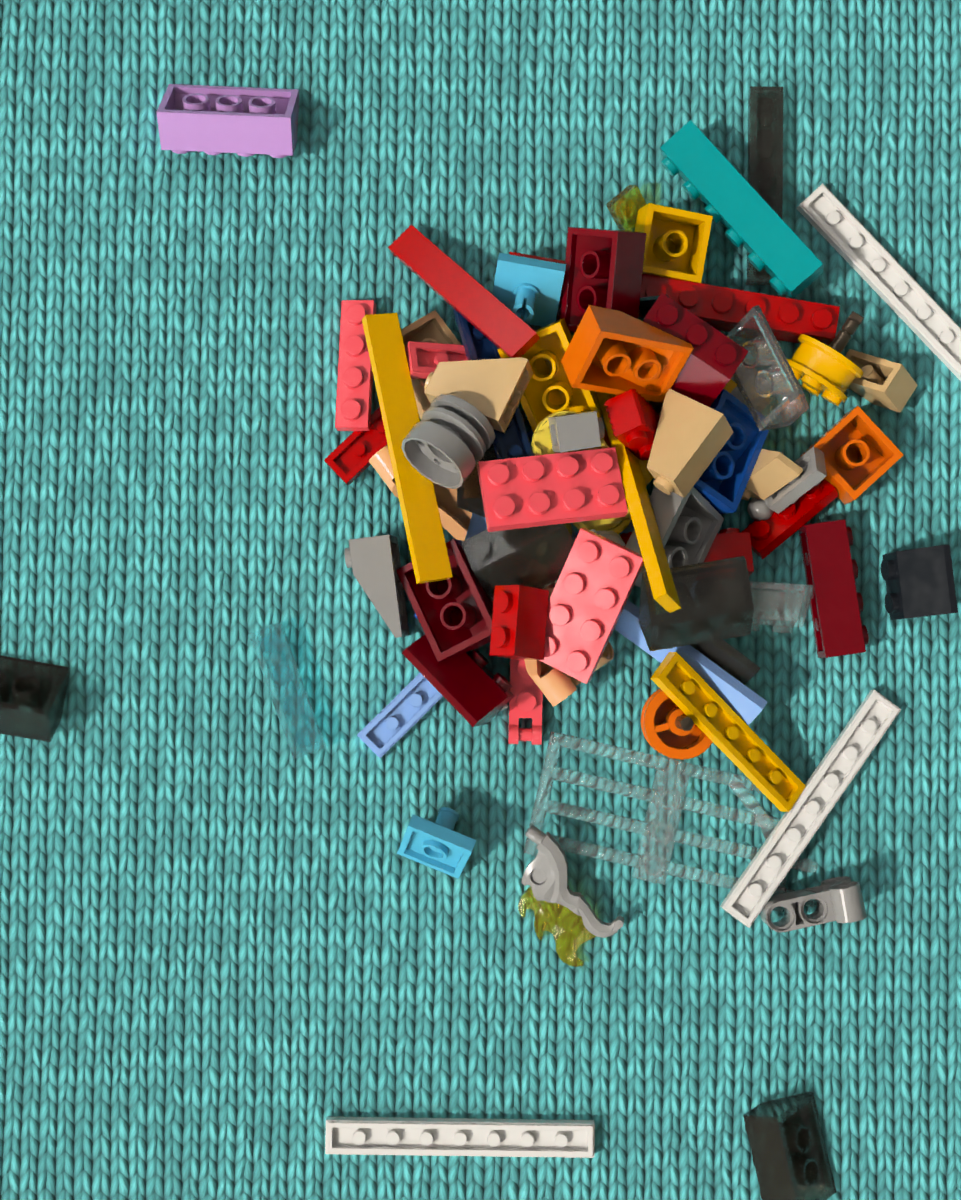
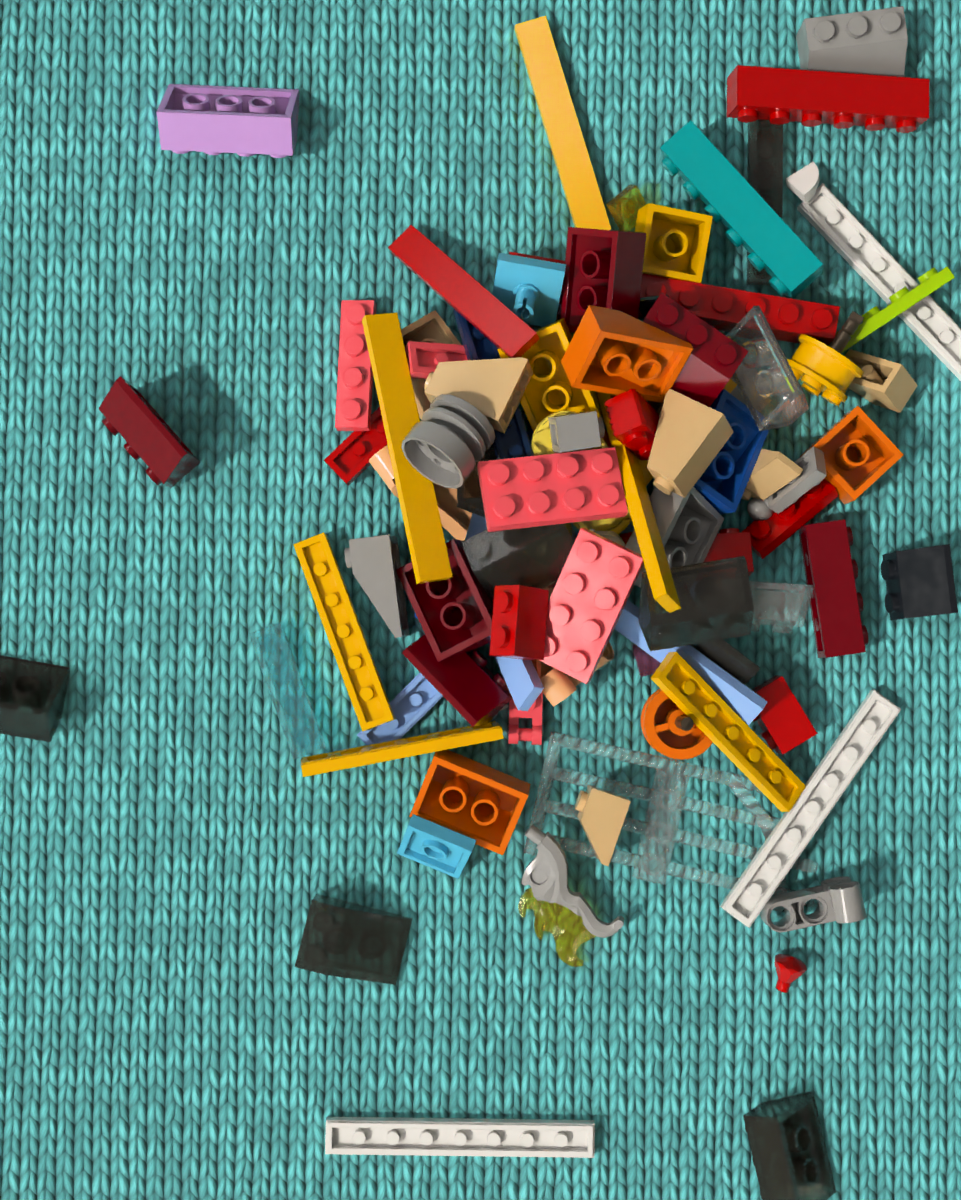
(146, 434): none -> dark red slope
(344, 632): none -> yellow plate
(353, 941): none -> clear smoke slope
(400, 748): none -> yellow tile
(471, 799): none -> orange slope
(521, 681): none -> light blue tile
(561, 124): none -> yellow tile
(602, 819): none -> tan slope
(645, 663): none -> clear pink tile
(782, 718): none -> red brick
(788, 970): none -> red rock
(804, 182): none -> white tile
(827, 98): none -> red brick
(855, 42): none -> light grey slope
(900, 302): none -> lime plate

